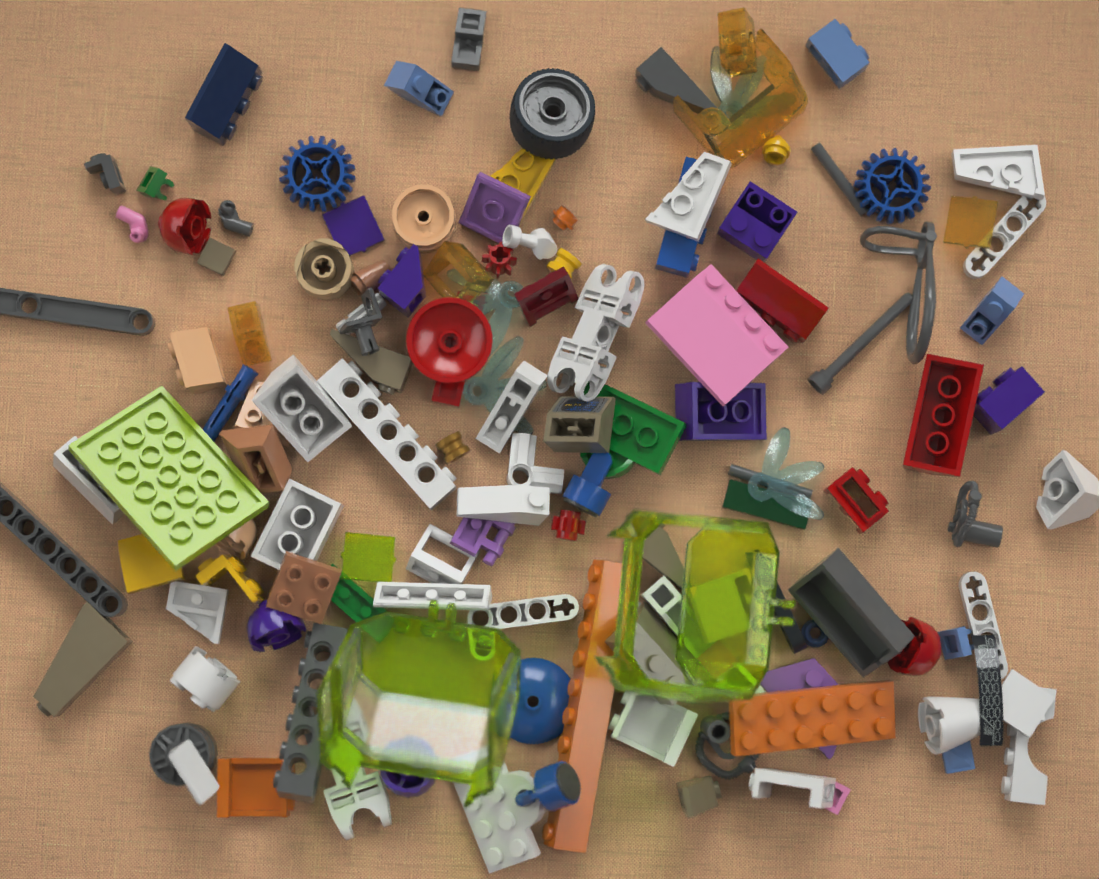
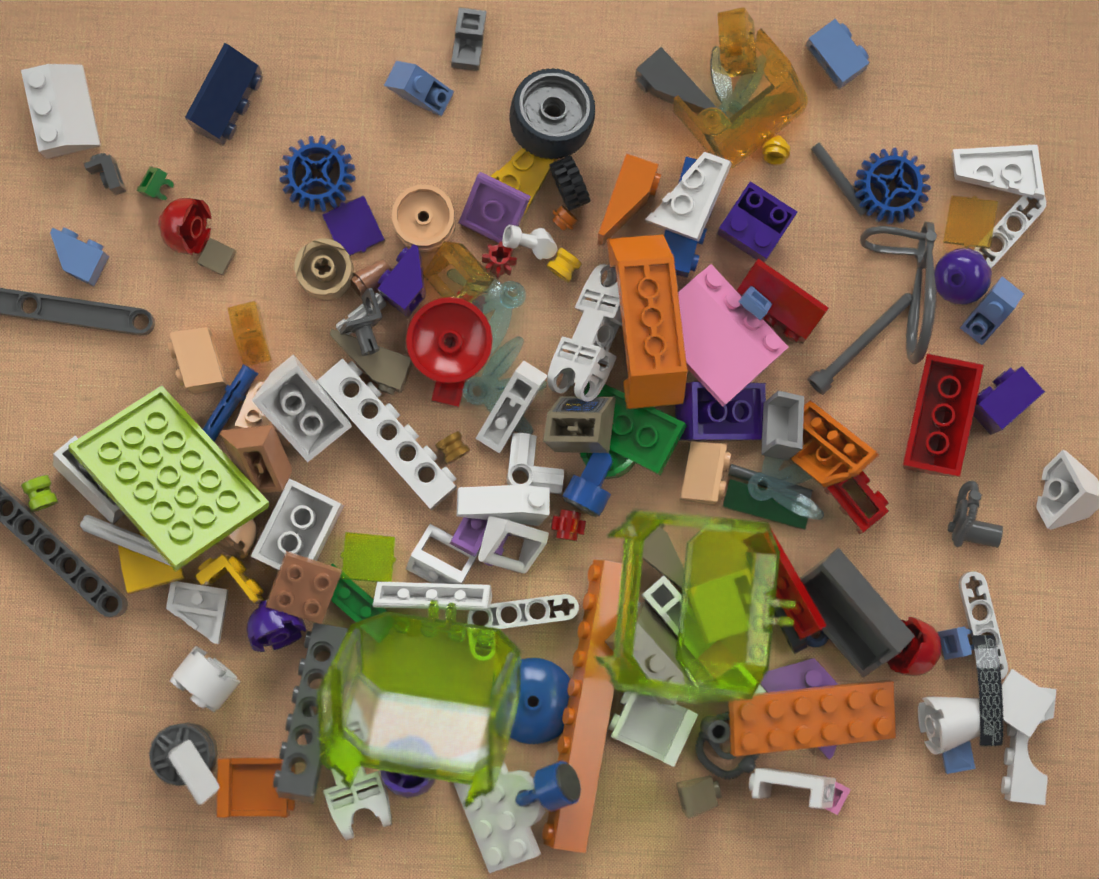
(39, 493): none -> lime wheel
(60, 109): none -> white slope
(78, 258): none -> medium blue slope
(83, 656): dark tan slope -> none
(120, 537): none -> white axle
(136, 222): bright pink arm -> none
(231, 220): dark grey arm -> none
(495, 533): none -> white tile
(546, 295): dark red plate -> none
(569, 183): none -> black tyre
(631, 192): none -> orange slope
(650, 321): none -> orange slope
(704, 472): none -> light nougat slope
(755, 302): none -> medium blue tile
(783, 425): none -> light grey panel
(790, 587): none -> red plate
(830, 449): none -> orange wedge
(962, 276): none -> dark purple cylinder

